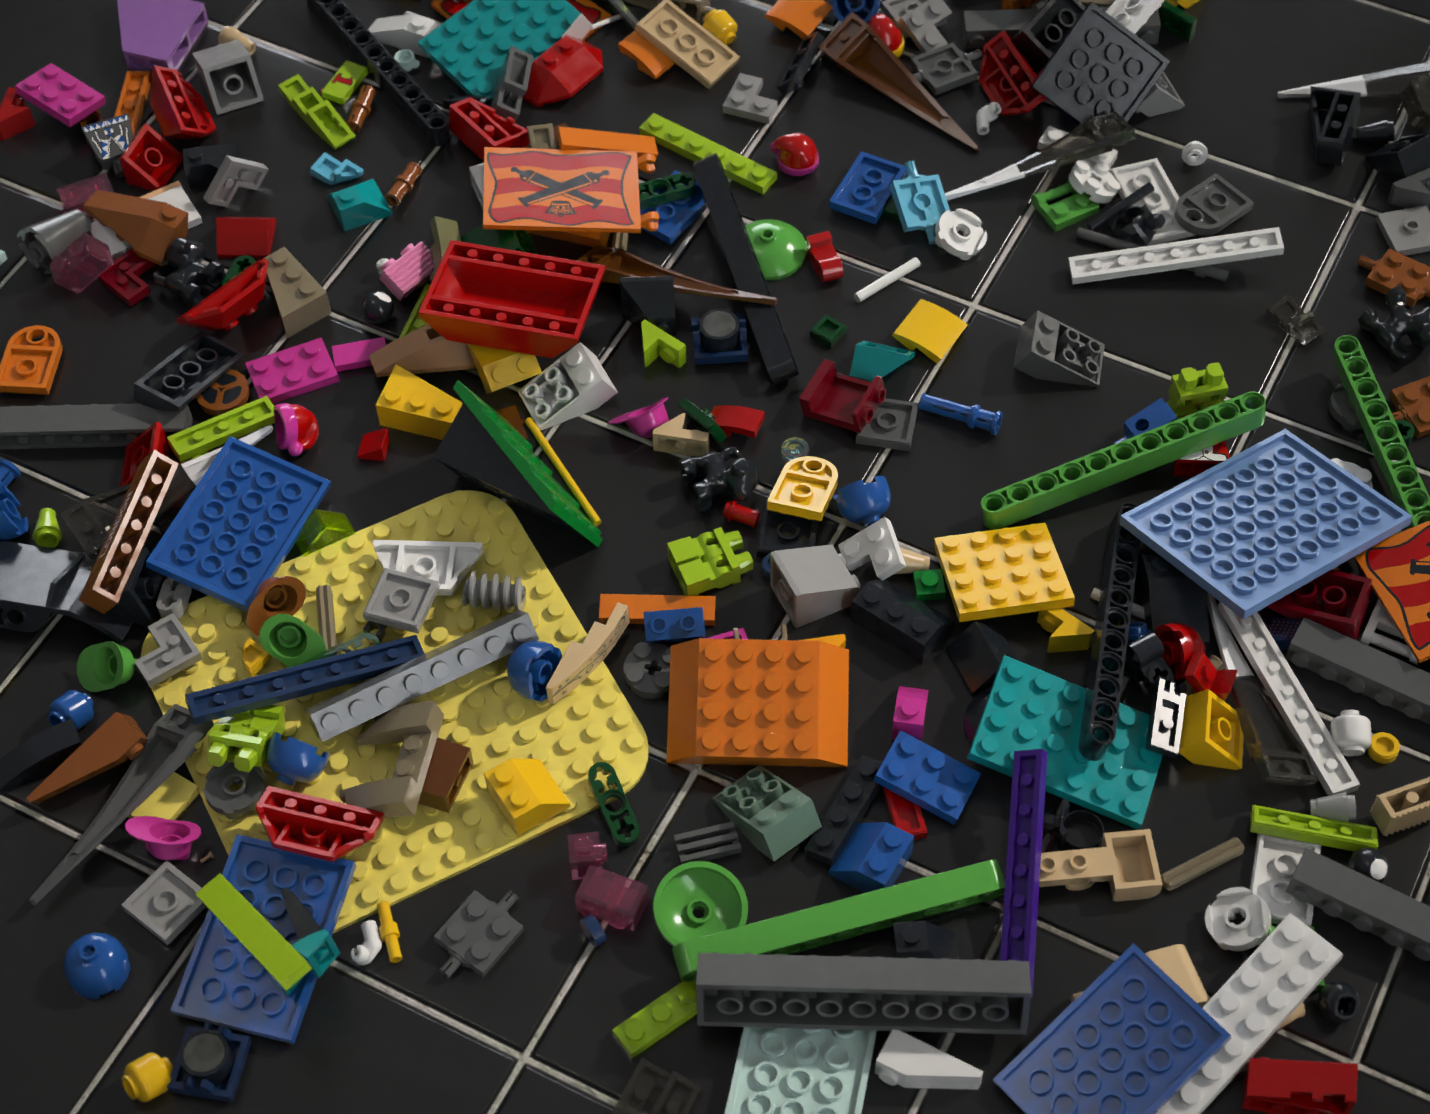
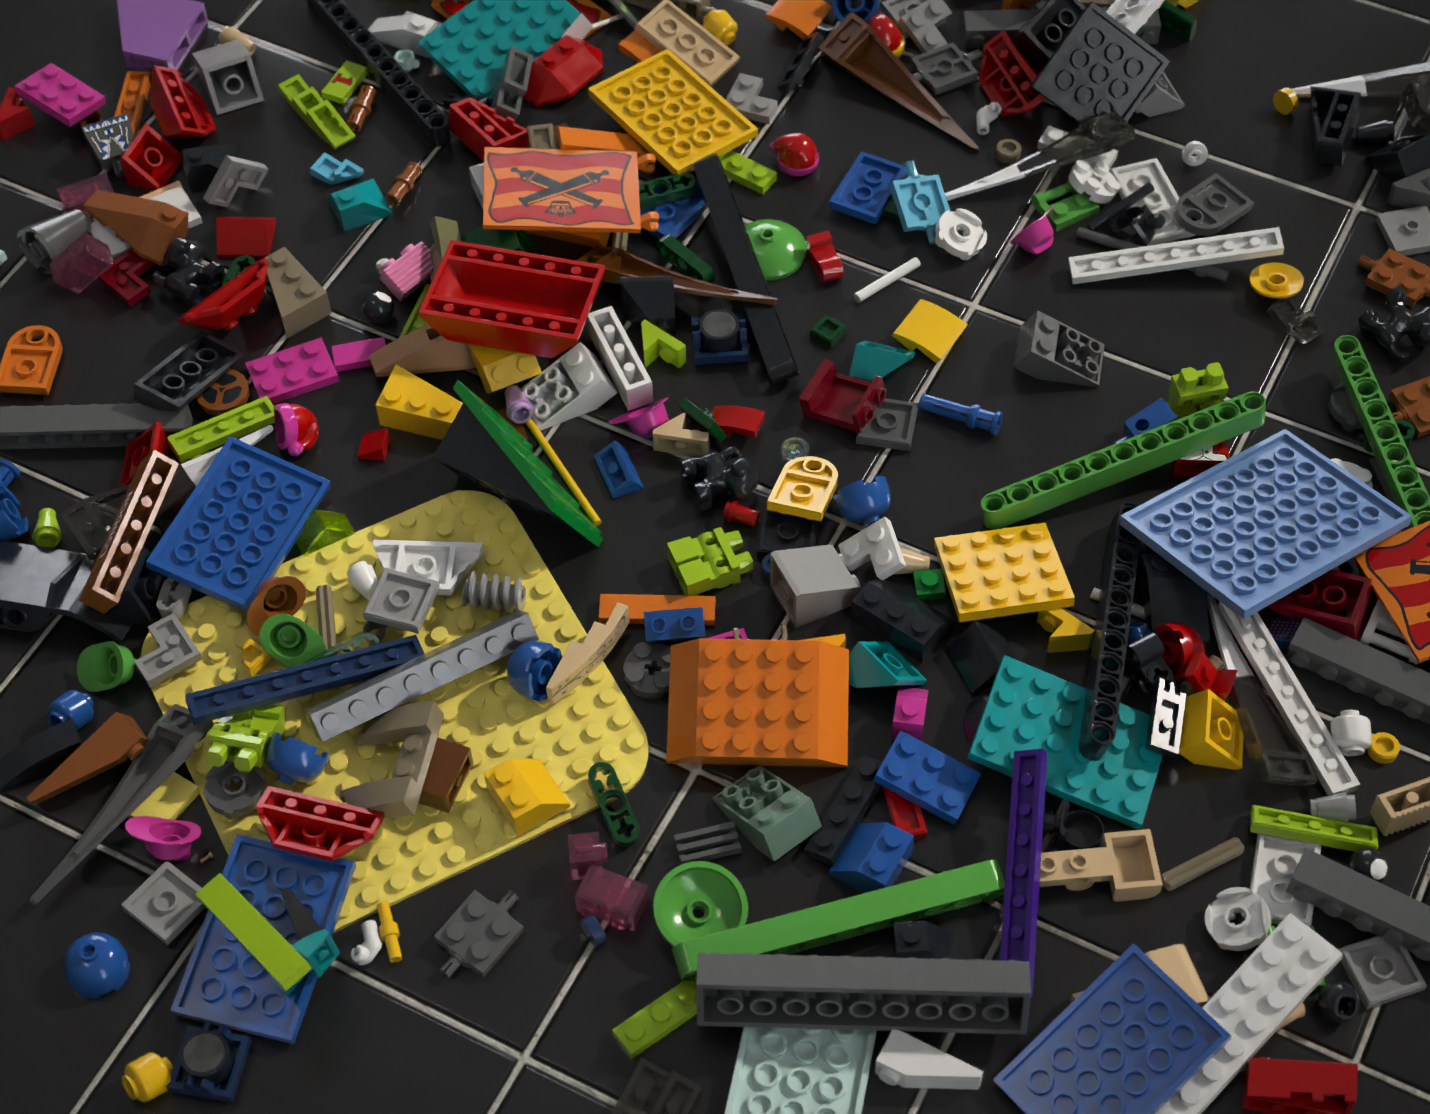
(362, 578): none -> white cone
(517, 405): none -> lavender cone
(618, 470): none -> blue slope
(620, 358): none -> white brick
(672, 112): none -> yellow plate
(684, 259): none -> dark green beam
(881, 666): none -> teal slope
(1008, 151): none -> dark tan tile
(1036, 236): none -> dark pink piece
(1276, 280): none -> yellow dish
(1285, 101): none -> yellow tile
(1381, 971): none -> light grey tile

